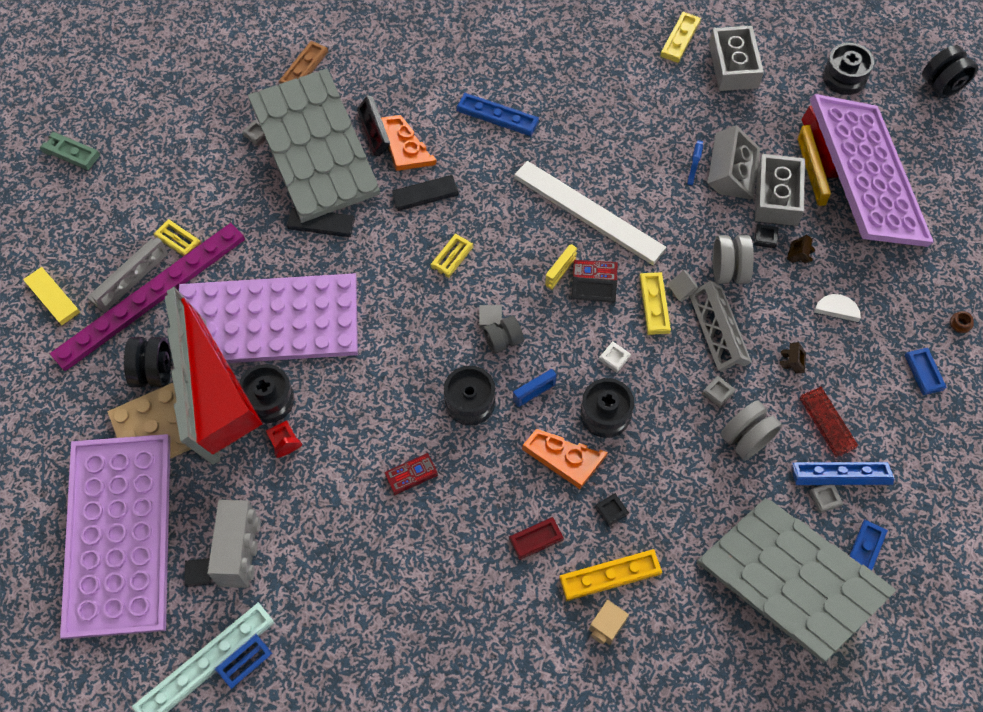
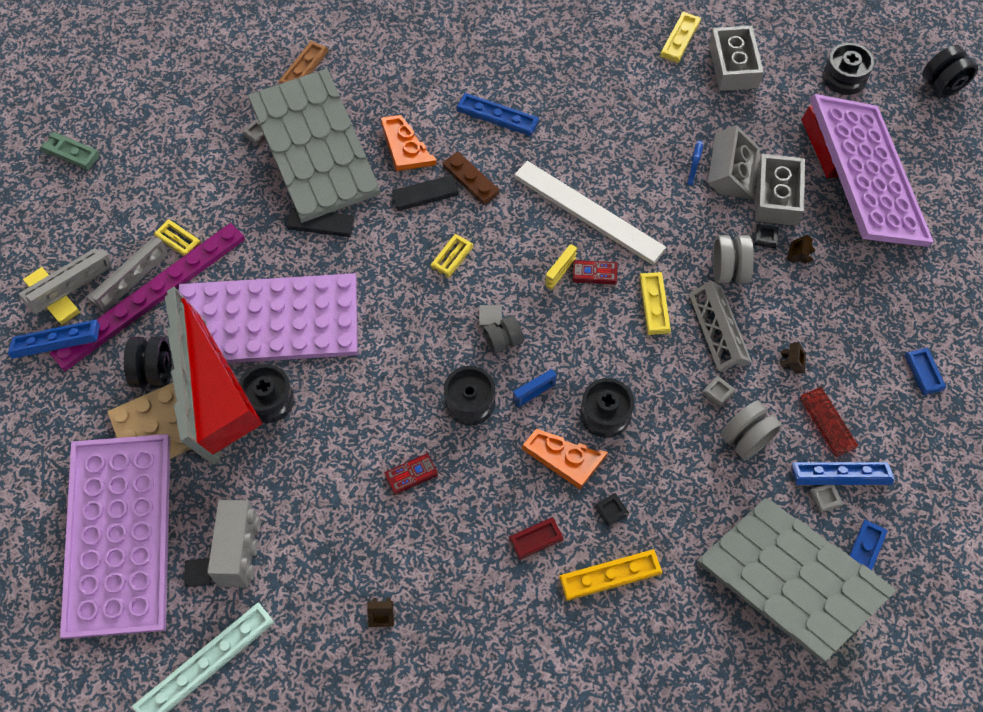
(54, 339): none -> blue tile
(66, 280): none -> light grey fence
(225, 675): blue tile -> none
(283, 439): red tile -> none
(373, 126): black tile -> none
(380, 613): none -> dark brown tile
(471, 178): none -> reddish brown plate
(594, 289): black tile -> none
(608, 623): tan brick -> none
(614, 357): white tile -> none
(683, 286): light grey tile -> none
(814, 166): yellow tile -> none
(838, 306): white tile -> none
(964, 317): reddish brown plate -> none

